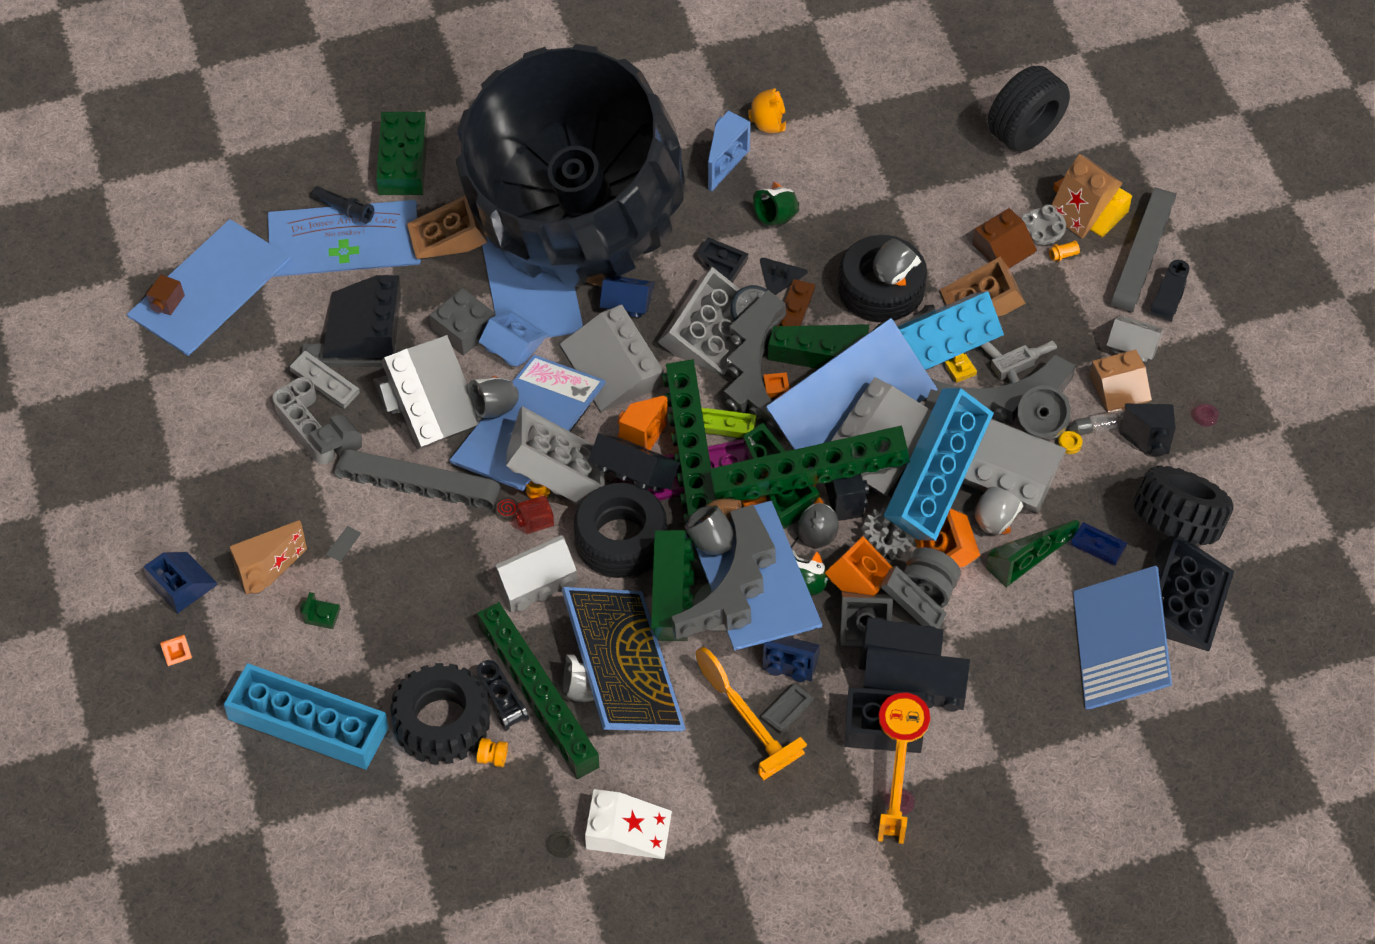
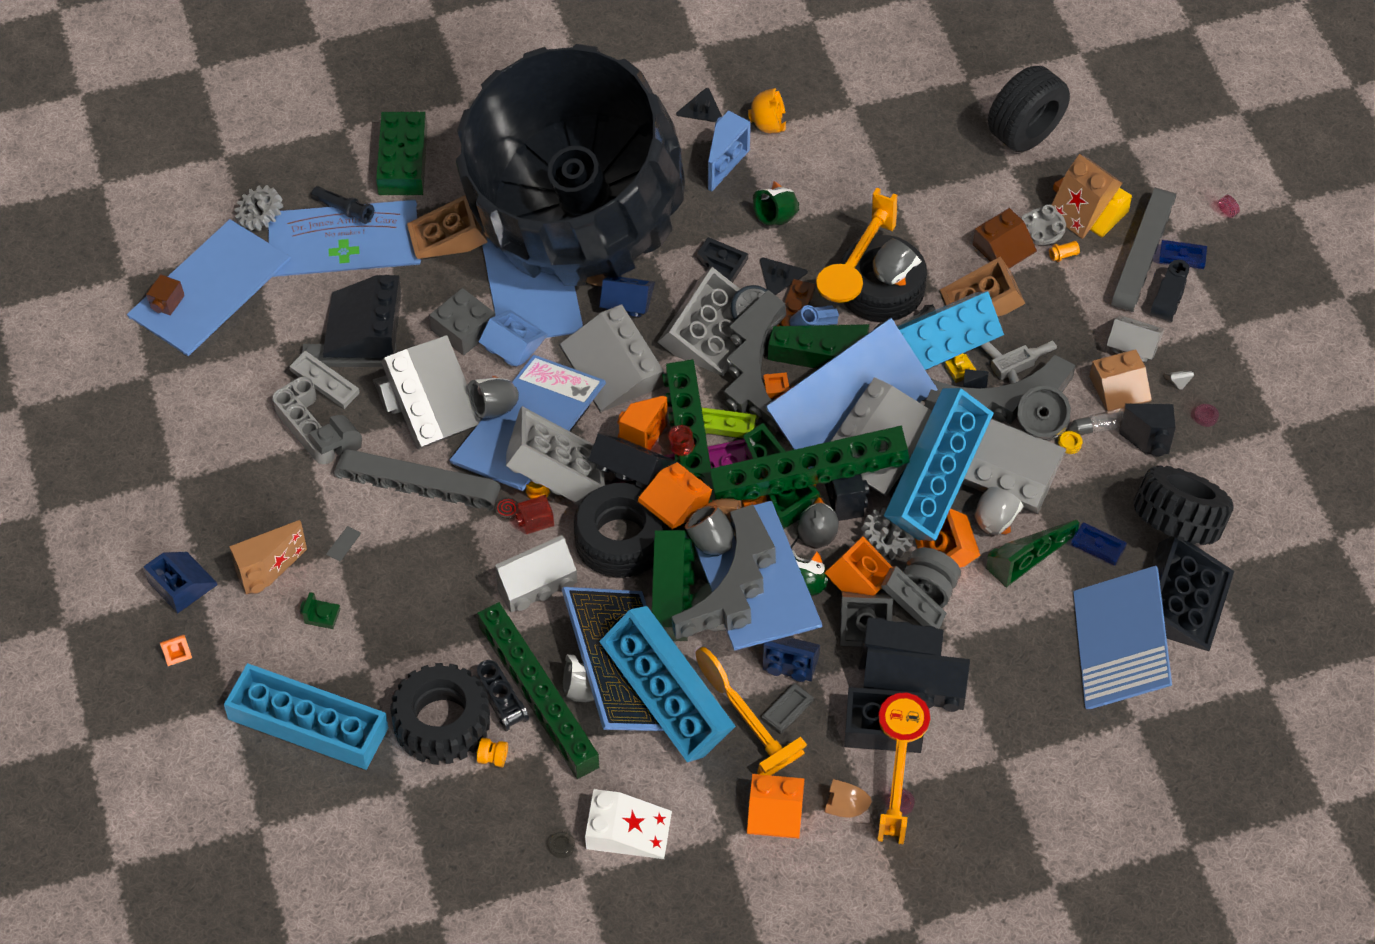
(249, 214): none -> light grey gear
(667, 683): none -> dark azure brick
(675, 495): none -> orange slope
(677, 435): none -> clear red wheel
(701, 107): none -> black piece
(775, 806): none -> orange slope
(815, 316): none -> medium blue piece
(843, 281): none -> light orange piece
(847, 800): none -> medium nougat brick
(975, 379): none -> black slope
(1179, 378): none -> light grey slope
(1191, 253): none -> clear blue plate
(1229, 206): none -> clear pink tile

